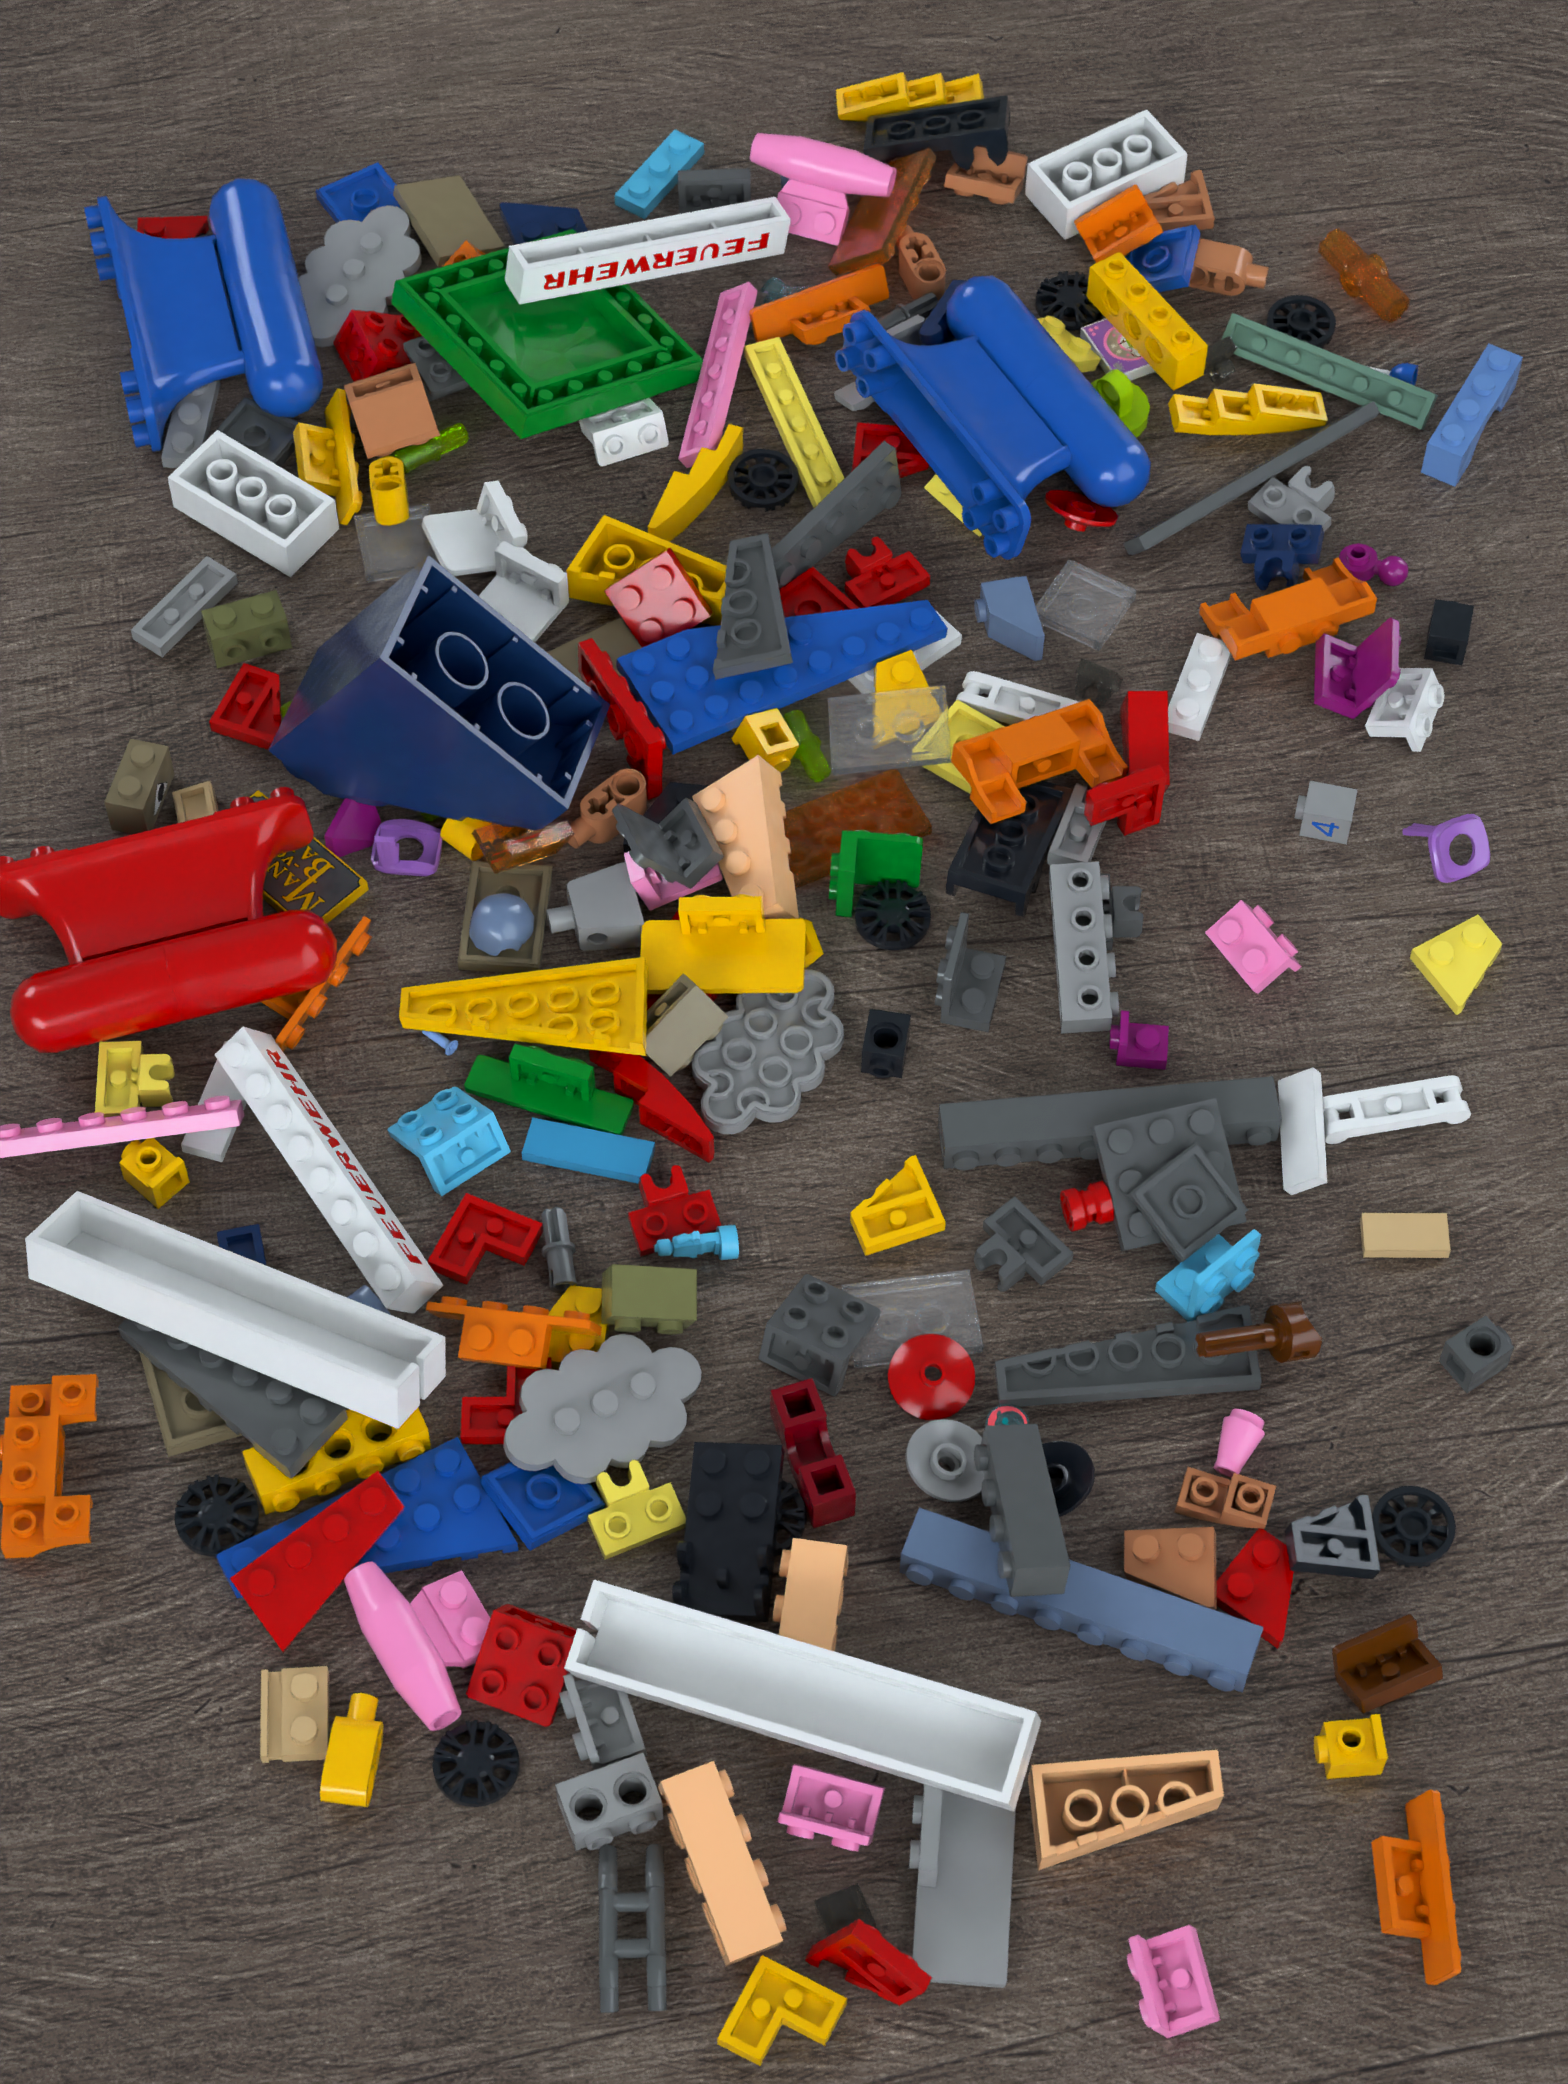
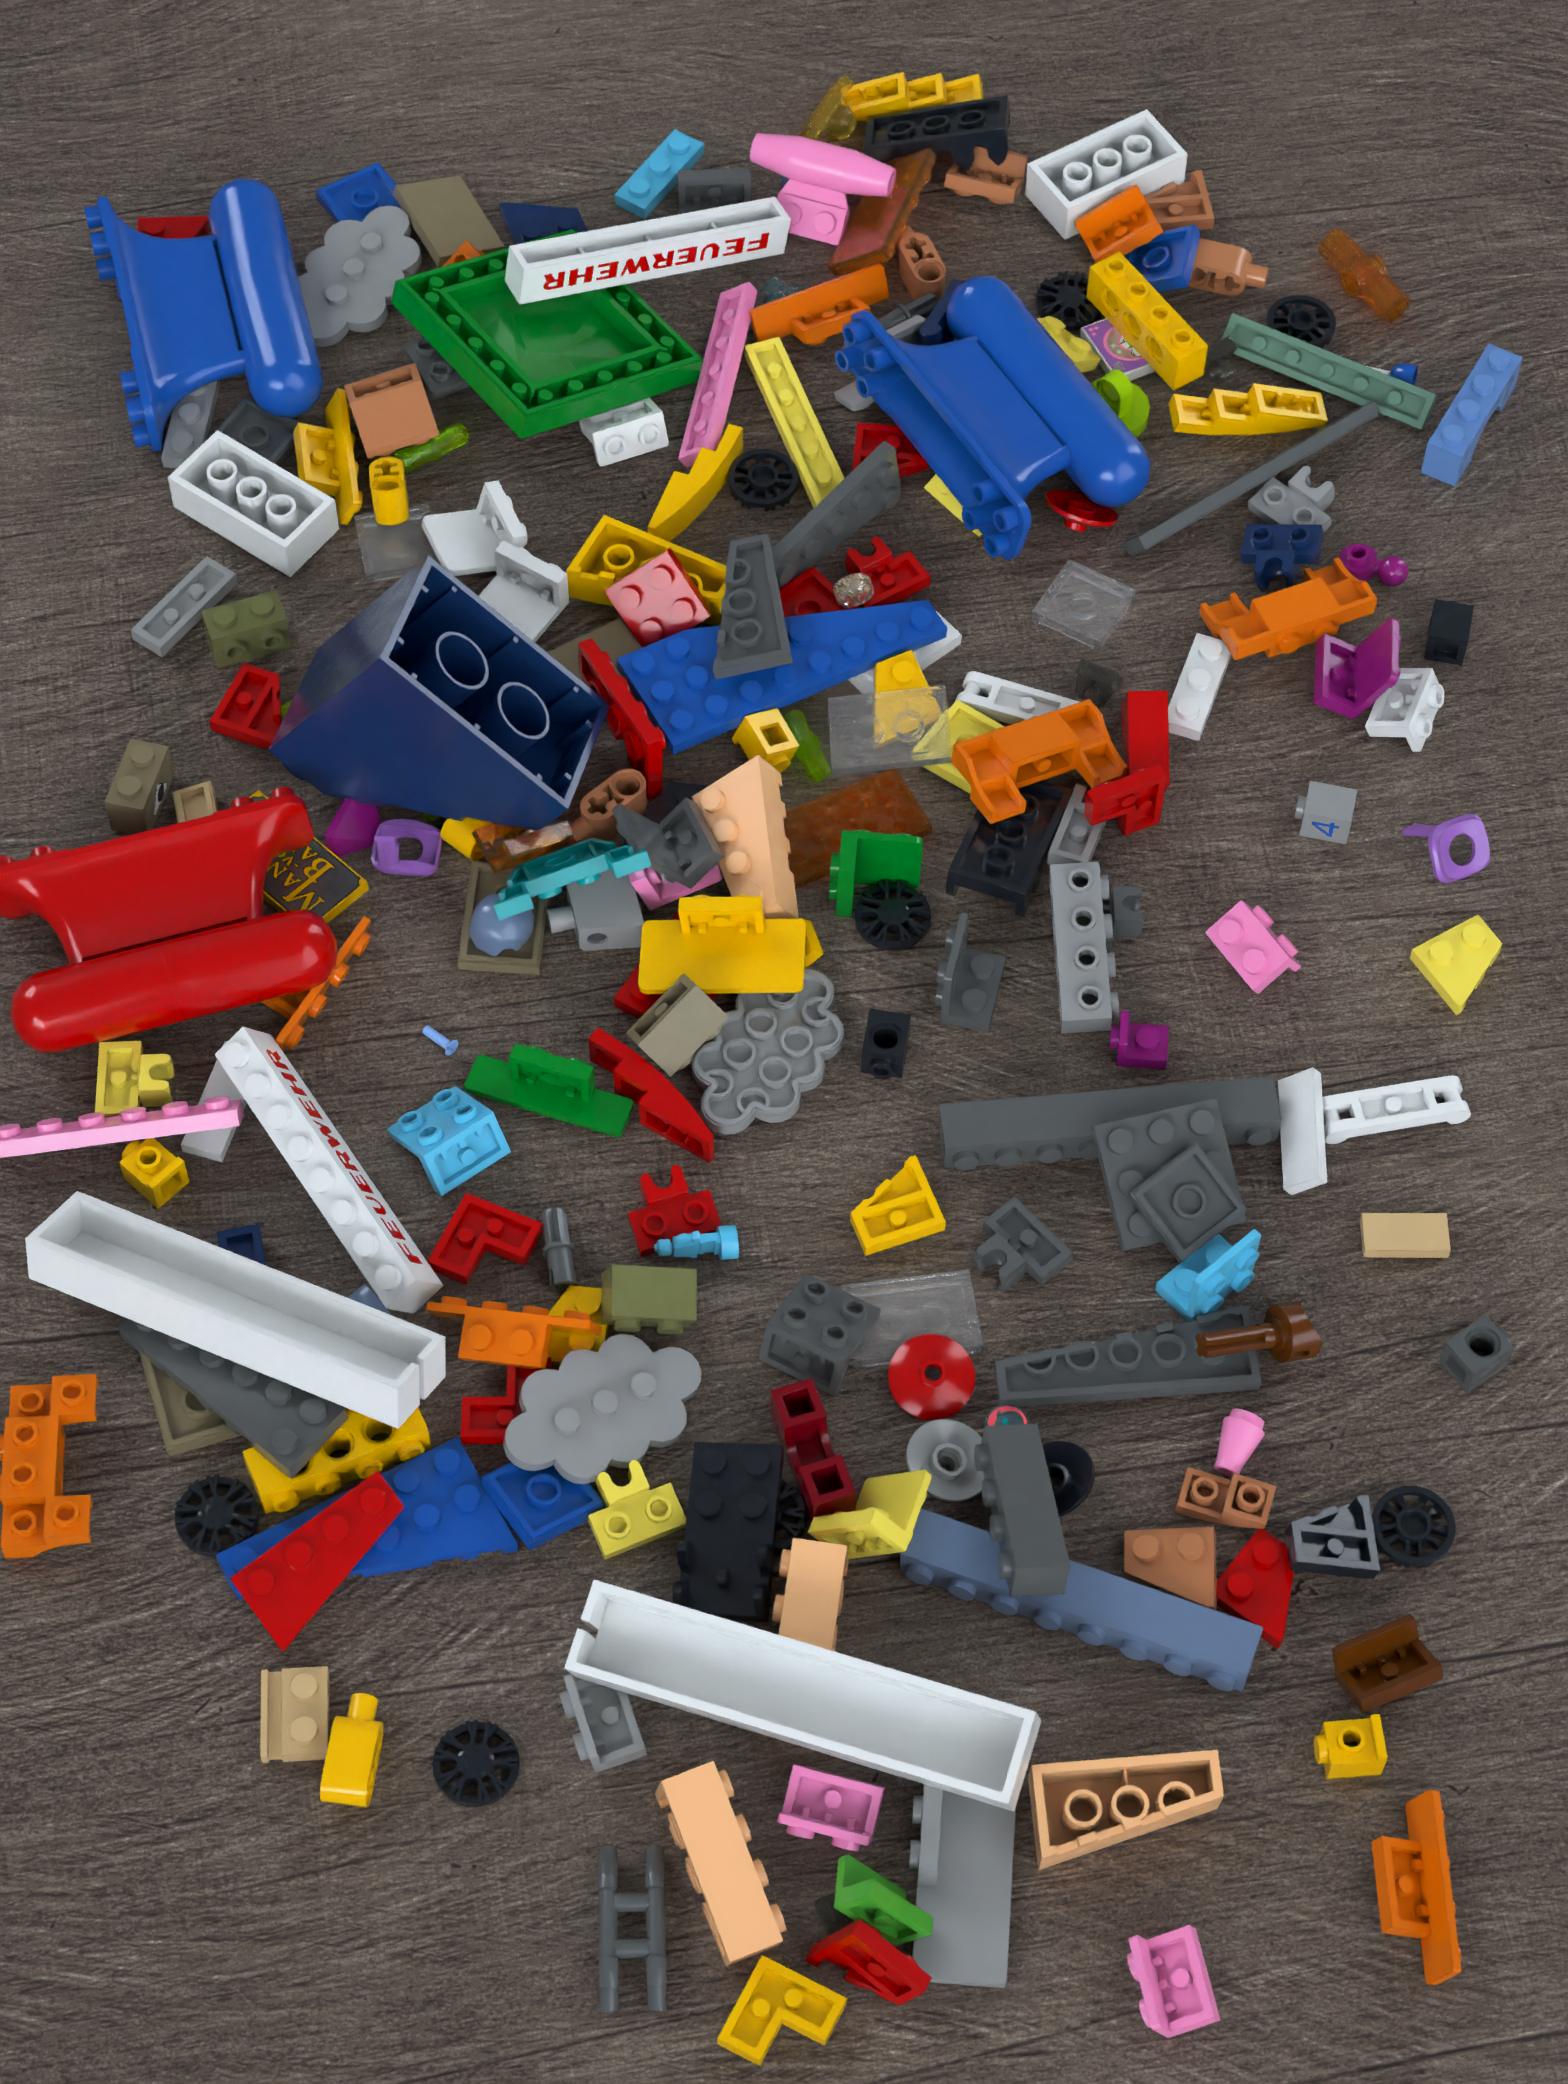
(373, 342): red bracket -> none
(421, 1637): bright pink plate -> none
(522, 1664): red bracket -> none
(564, 866): none -> teal wing
(568, 1006): yellow wing -> none
(587, 1150): dark azure tile -> none
(604, 1791): light grey brick -> none
(830, 115): none -> clear yellow tile
(853, 590): none -> clear tile
(879, 1903): none -> bright green panel
(882, 1516): none -> light yellow bracket
(1011, 616): sand blue slope -> none
(1085, 1206): red wheel -> none

